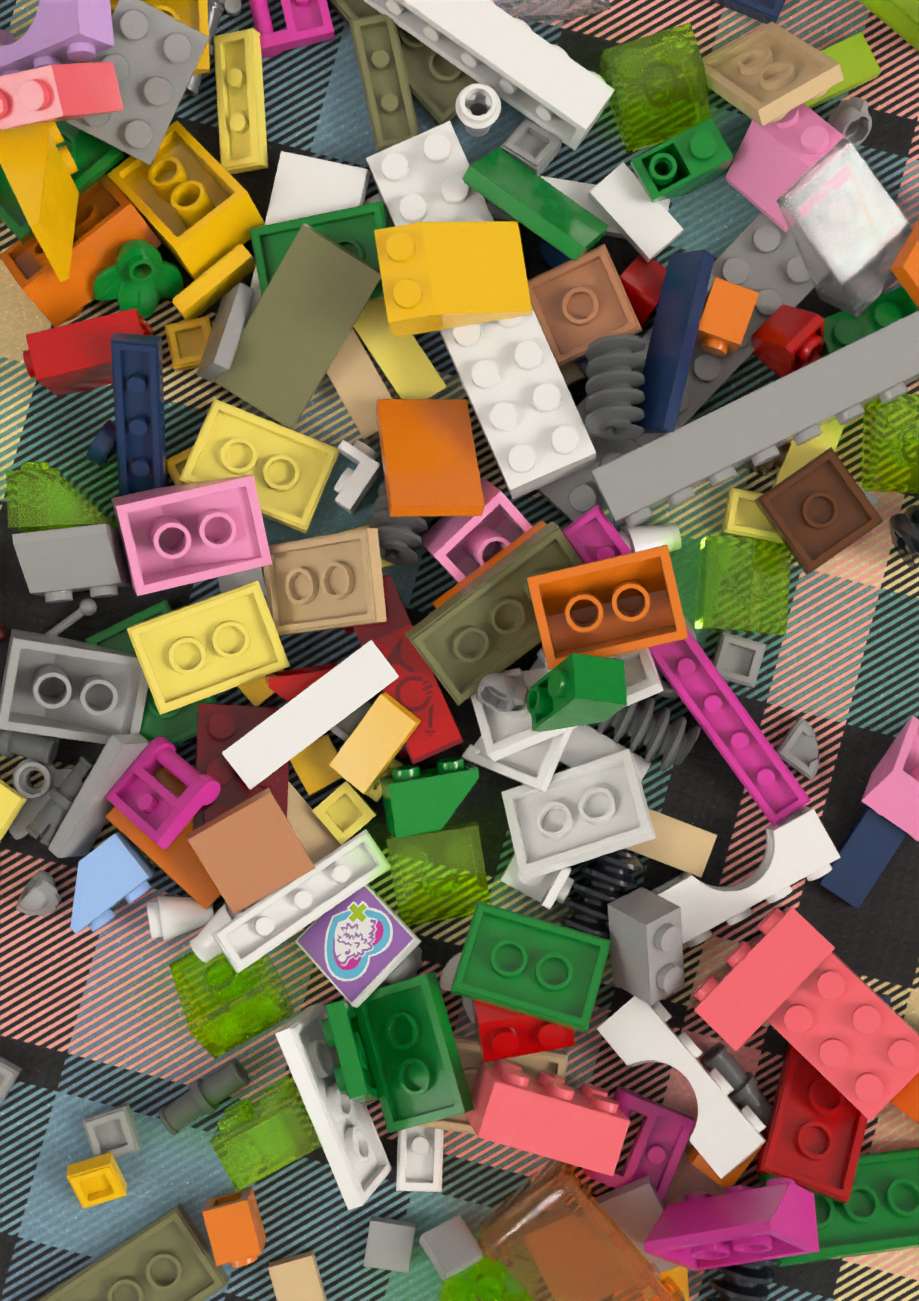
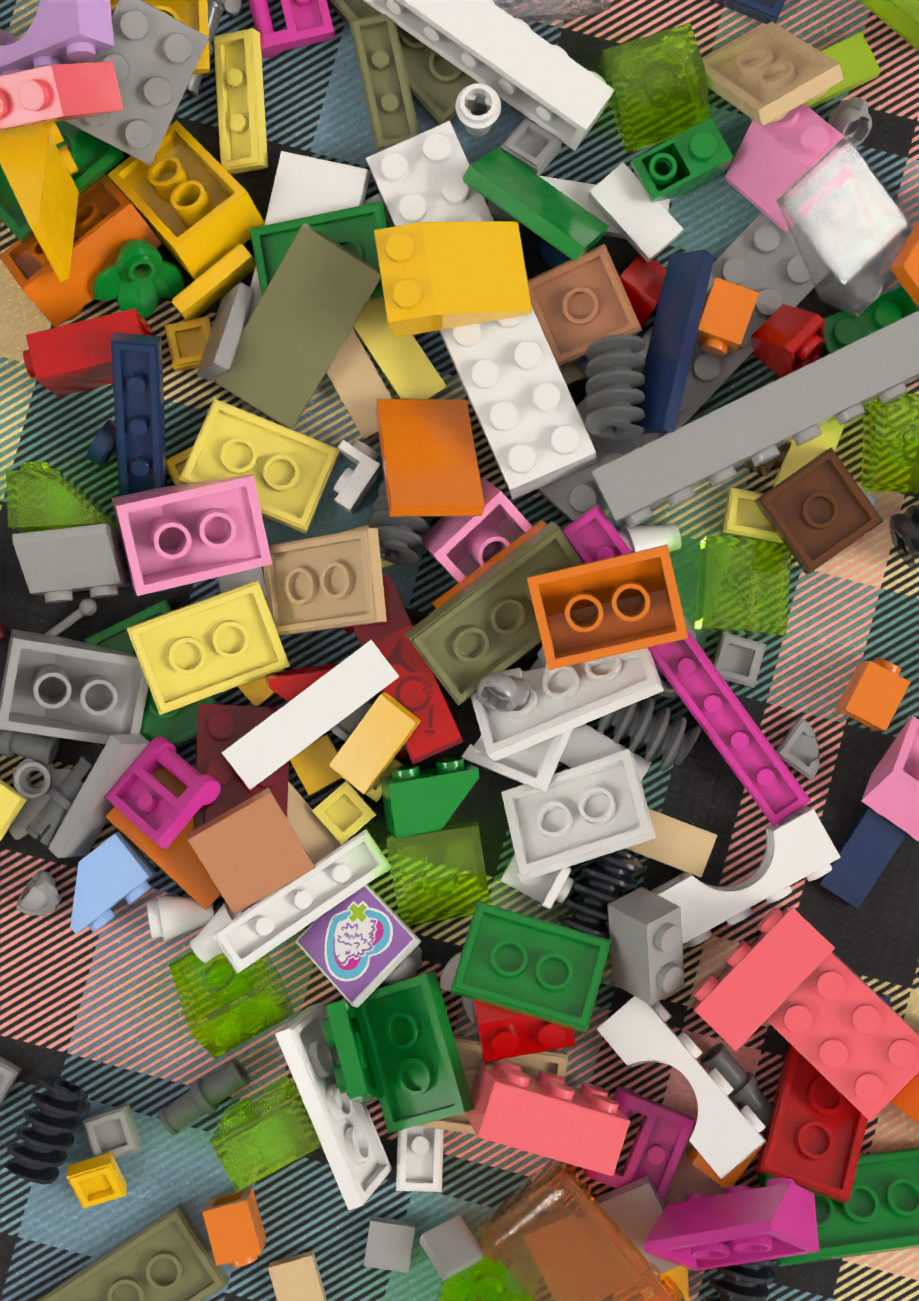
(50, 1131): none -> black piece
(577, 693): green slope -> none
(873, 694): none -> orange brick

